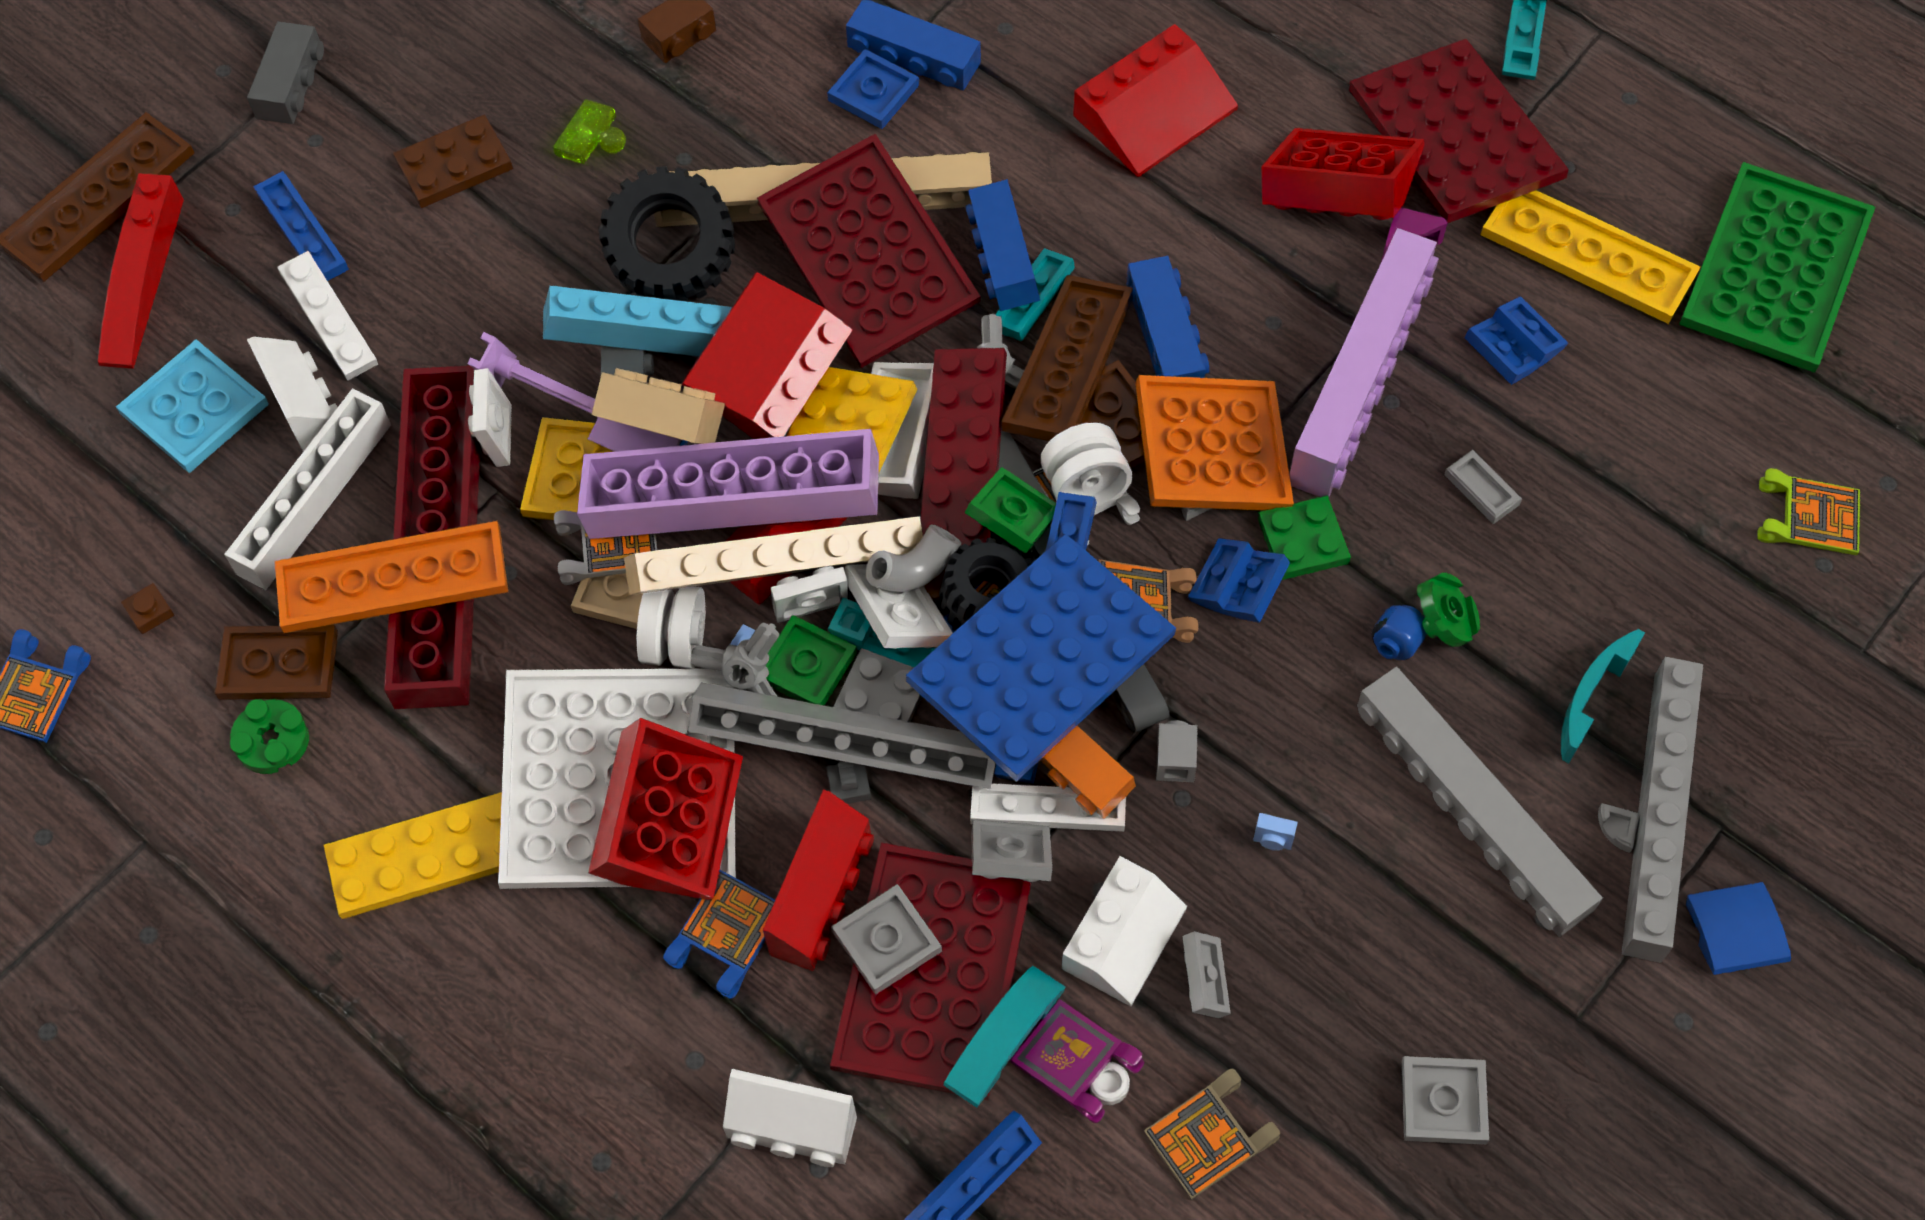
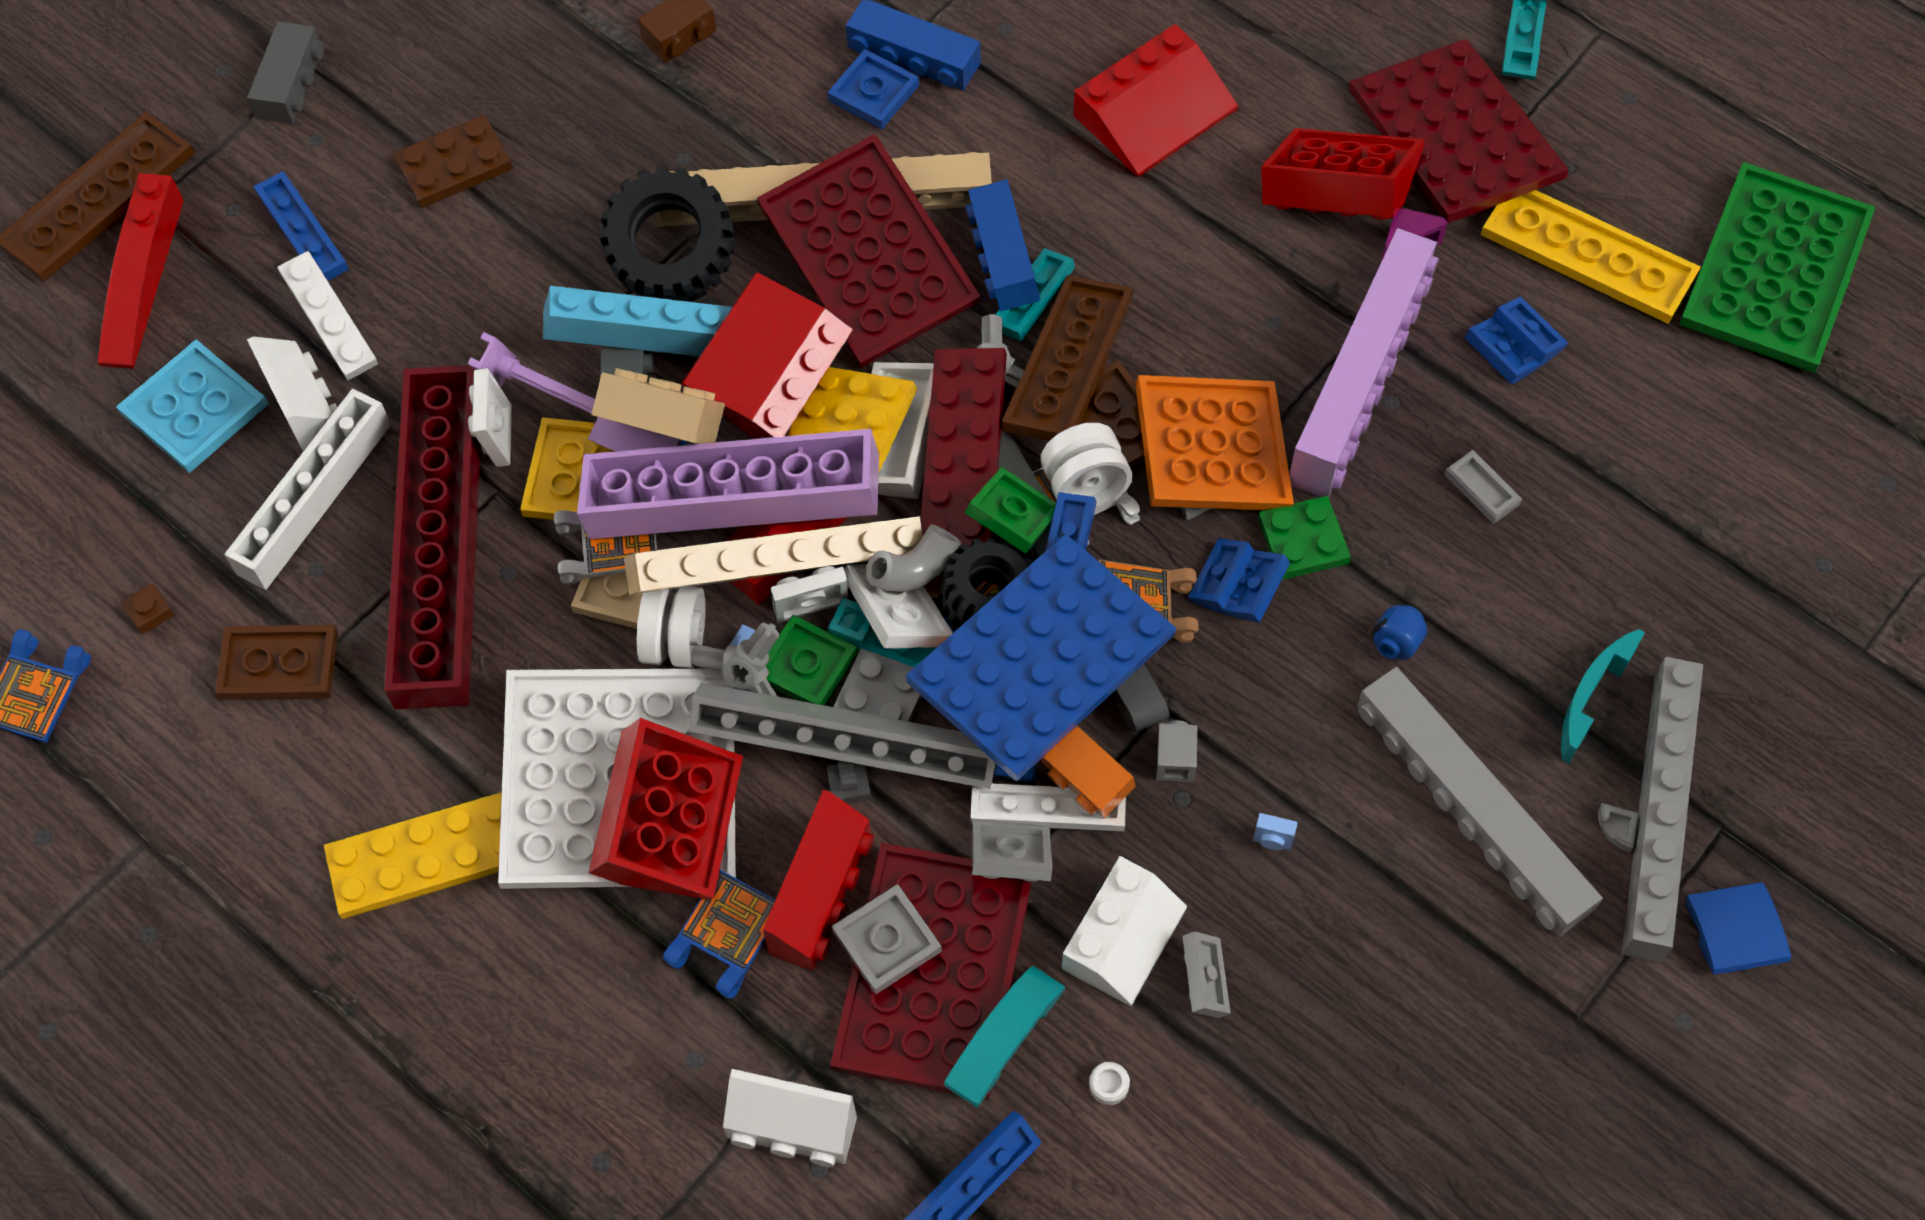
(257, 719): green plate -> none
(390, 576): orange plate -> none
(586, 130): clear neon green plate -> none
(1070, 1053): magenta flag -> none
(1165, 319): blue brick -> none
(1203, 1138): flag -> none
(1445, 1100): light grey plate -> none
(1447, 610): green plate -> none
(1815, 514): flag -> none

